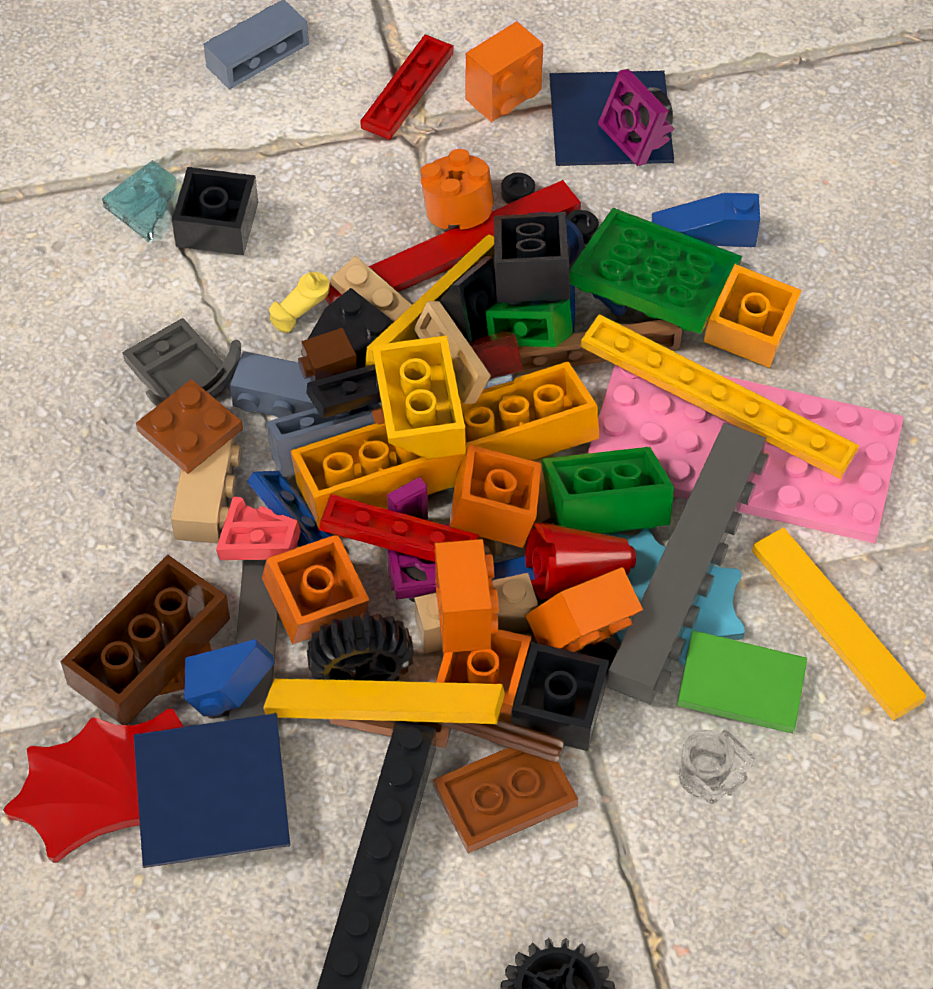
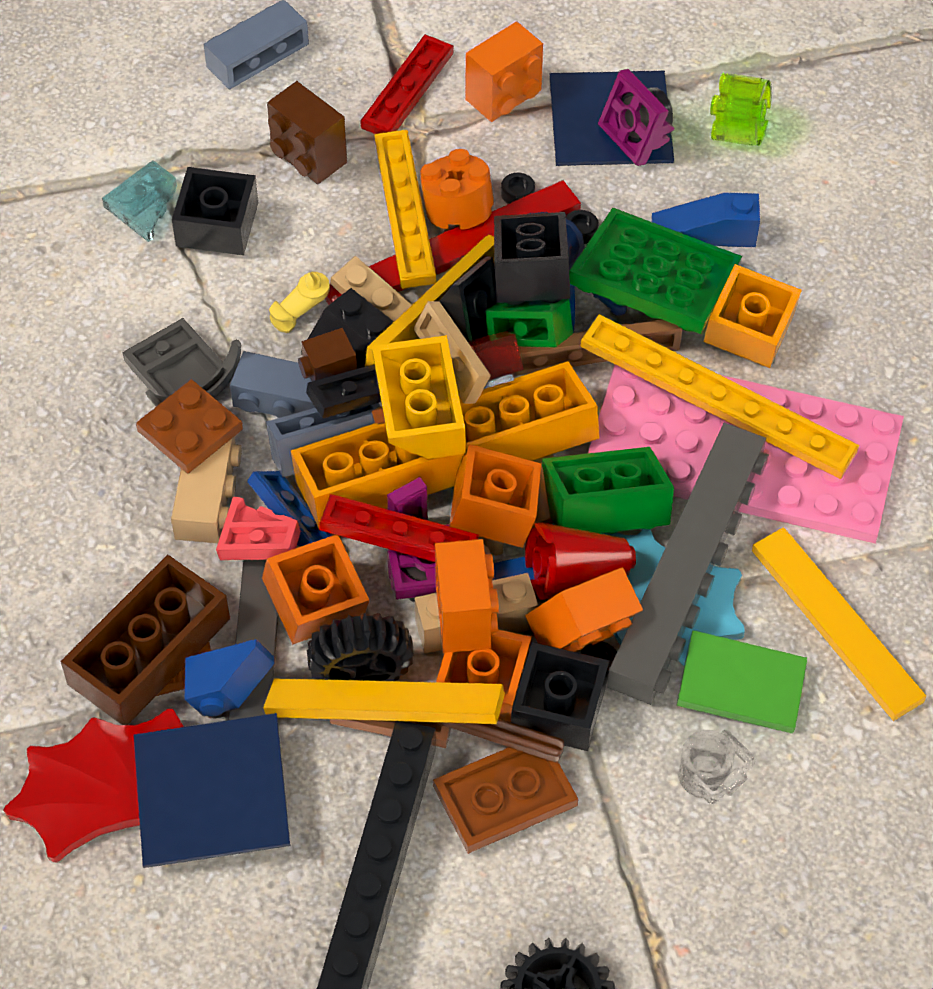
(307, 132): none -> reddish brown brick
(405, 209): none -> yellow tile
(741, 109): none -> clear neon green brick

